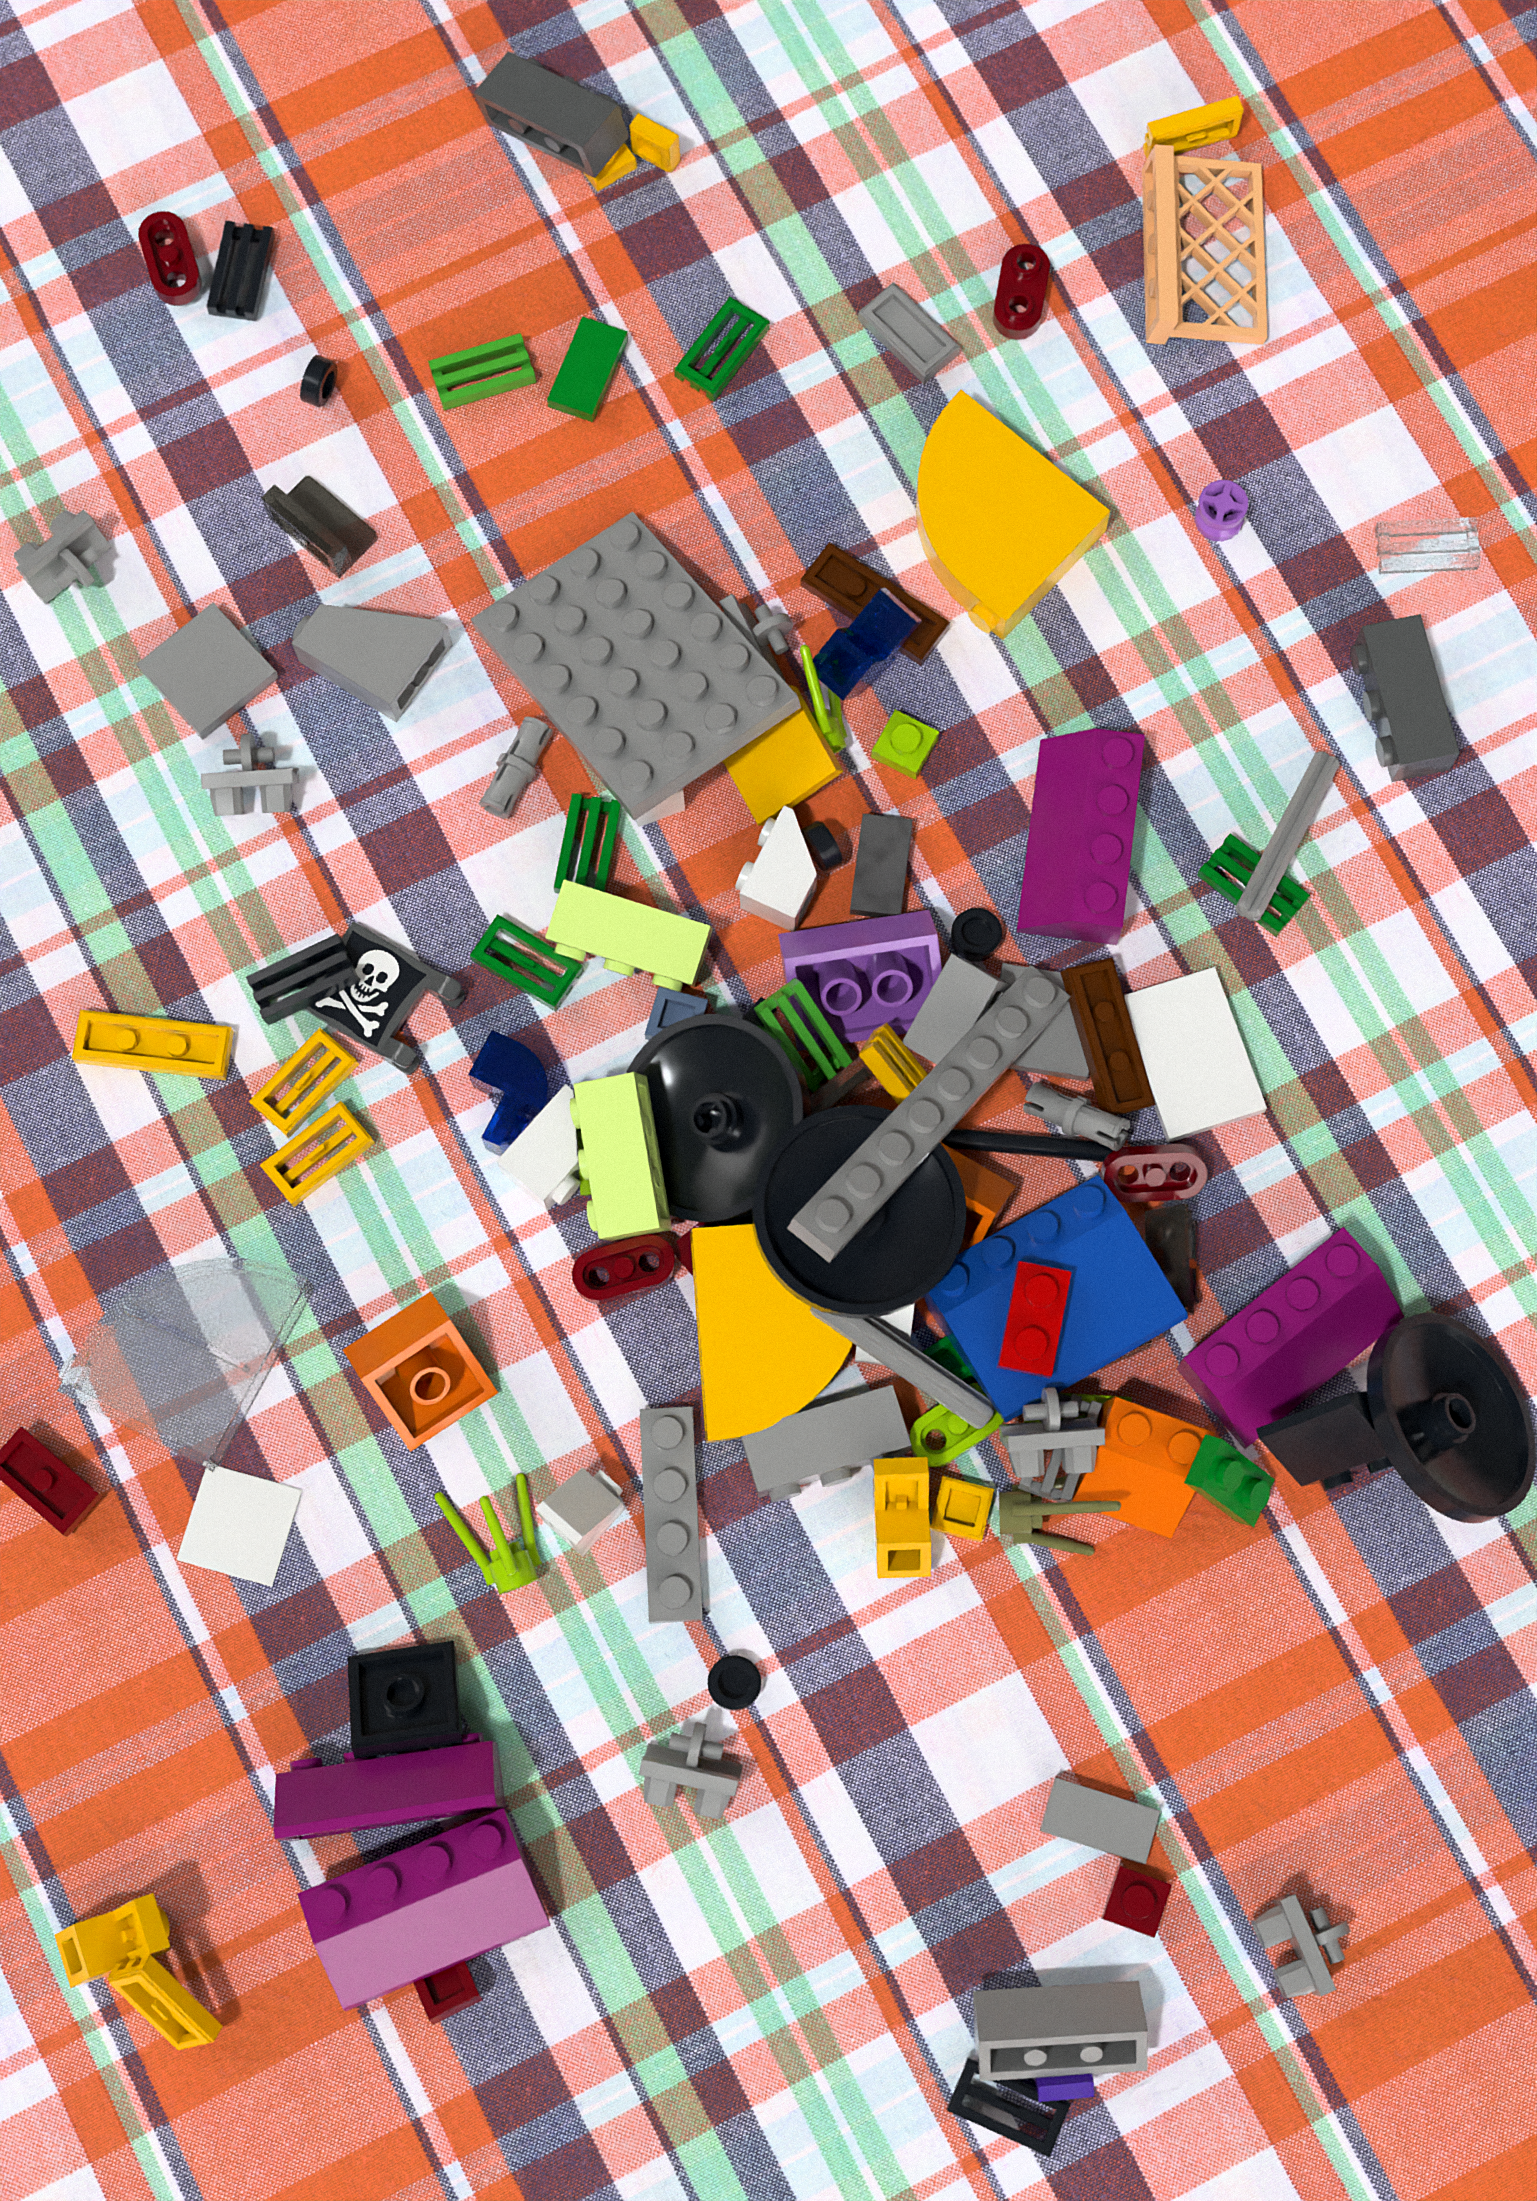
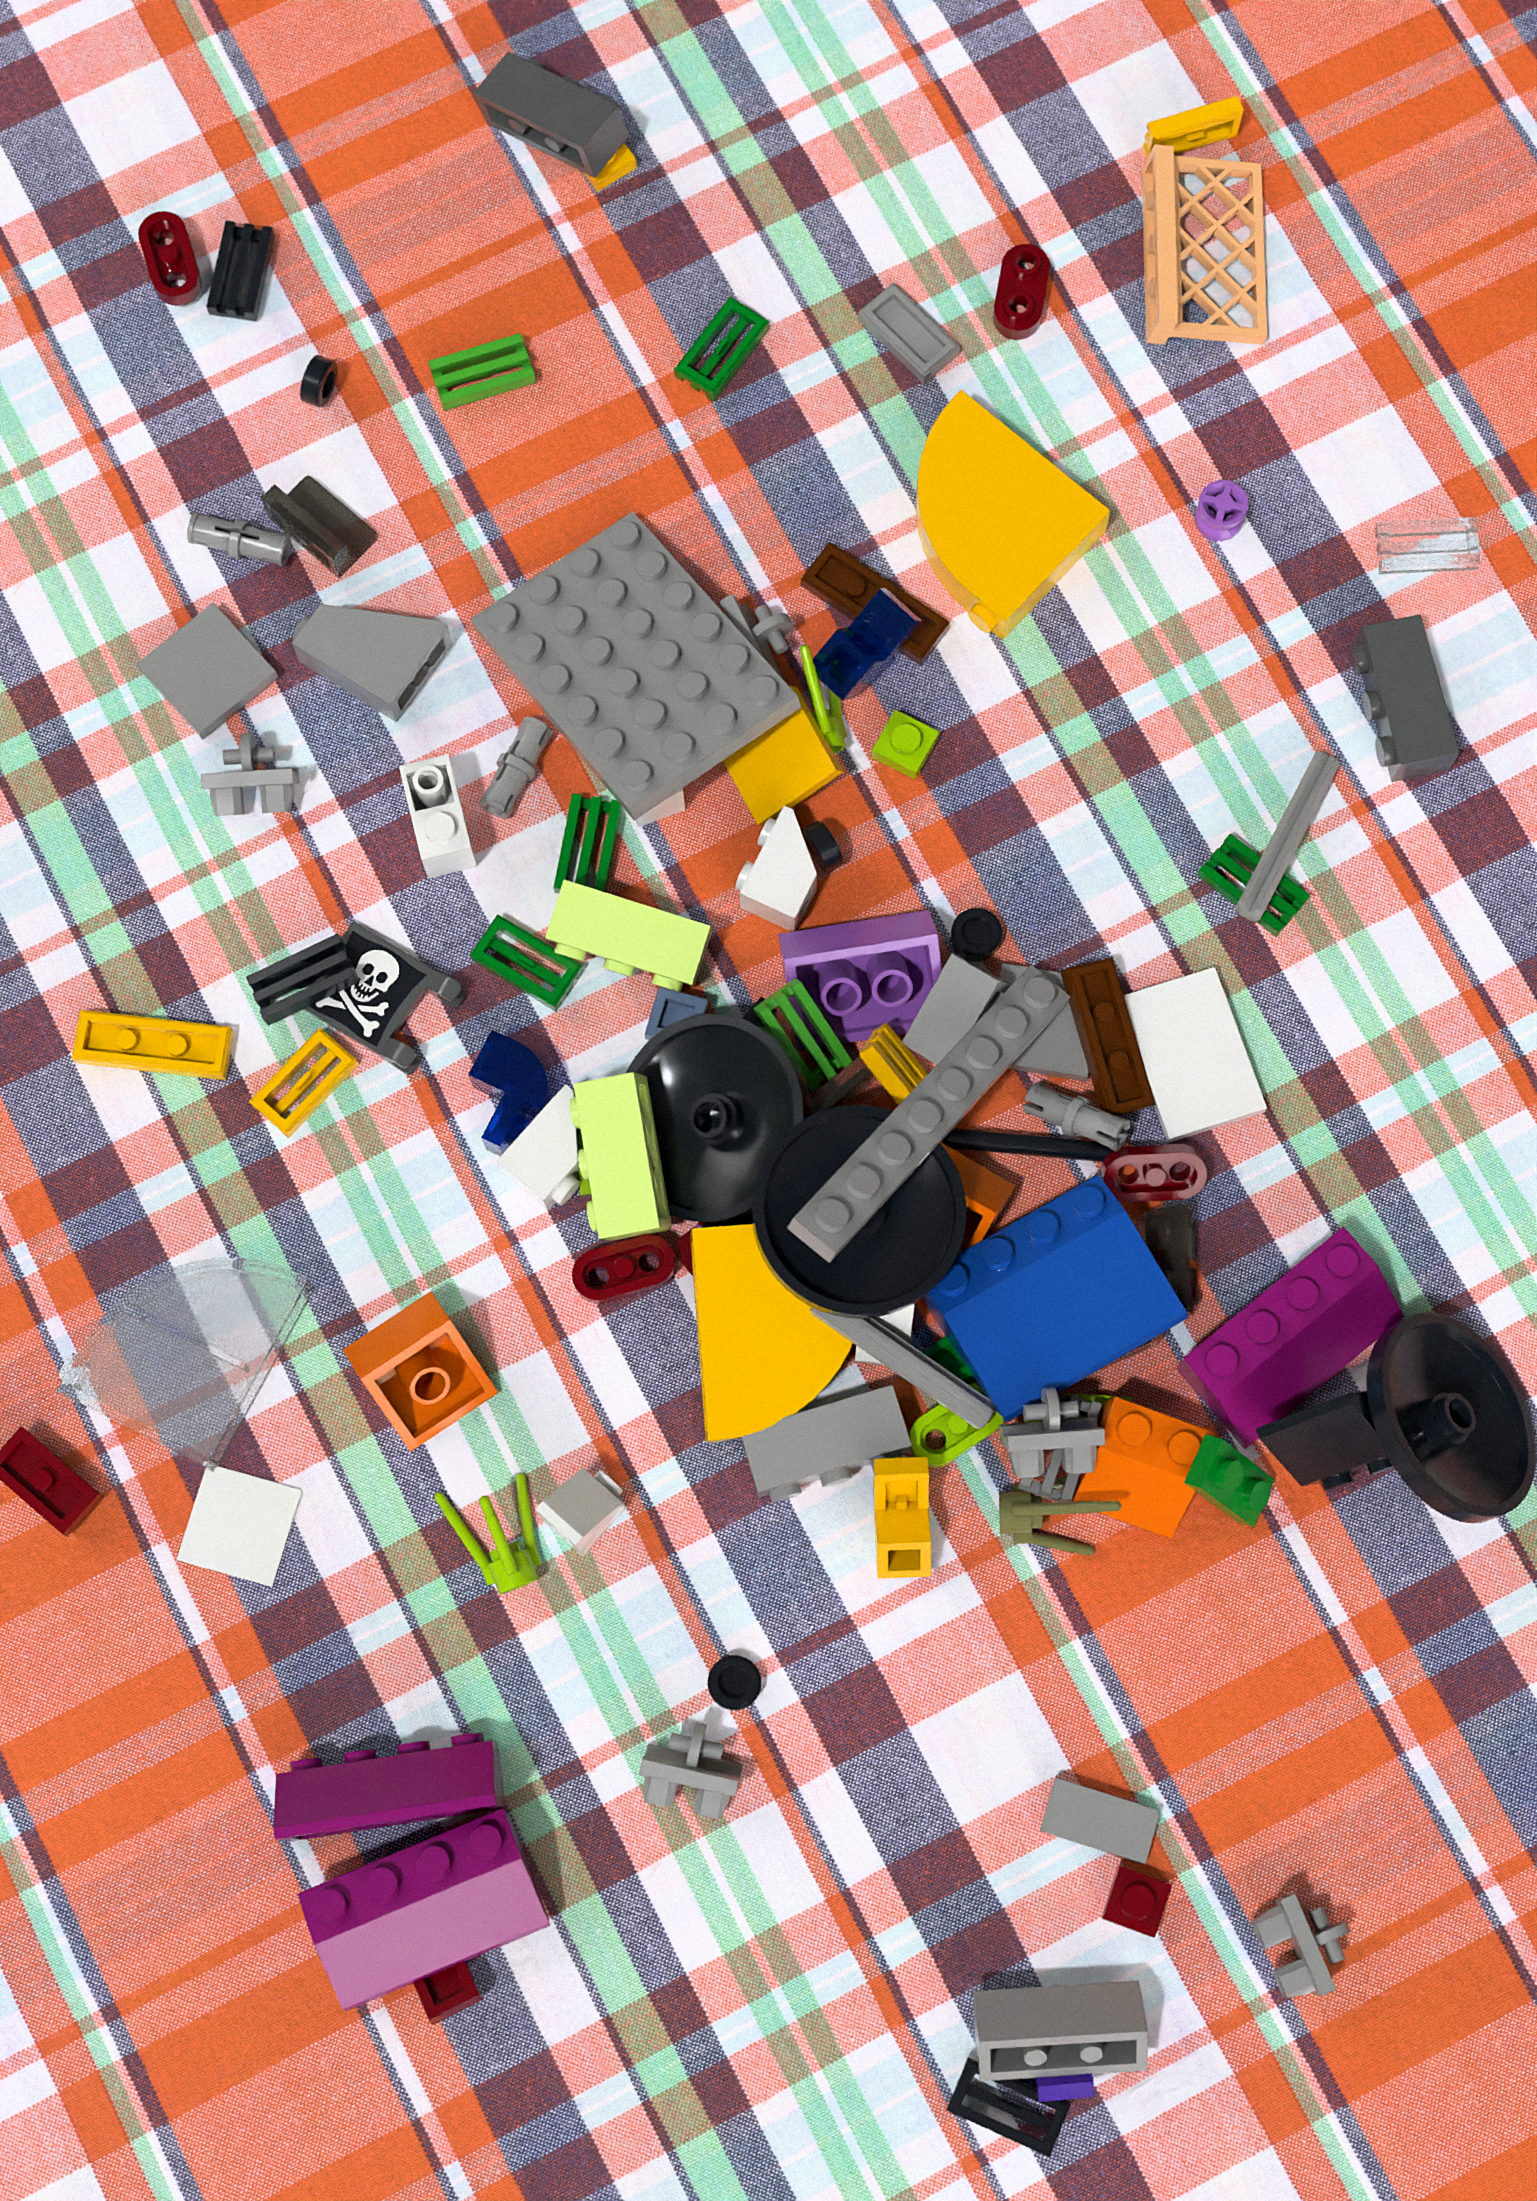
(63, 557): light grey hips -> none
(97, 1944): yellow brick -> none
(164, 2002): yellow tile -> none
(239, 539): none -> light grey pin
(328, 1169): yellow tile -> none
(404, 1699): black tile -> none
(437, 816): none -> white slope
(587, 369): green tile -> none
(654, 143): yellow tile -> none
(671, 1515): light grey plate -> none
(881, 866): flat silver tile -> none
(961, 1509): yellow tile -> none
(1034, 1319): red plate -> none
(1081, 836): magenta slope -> none

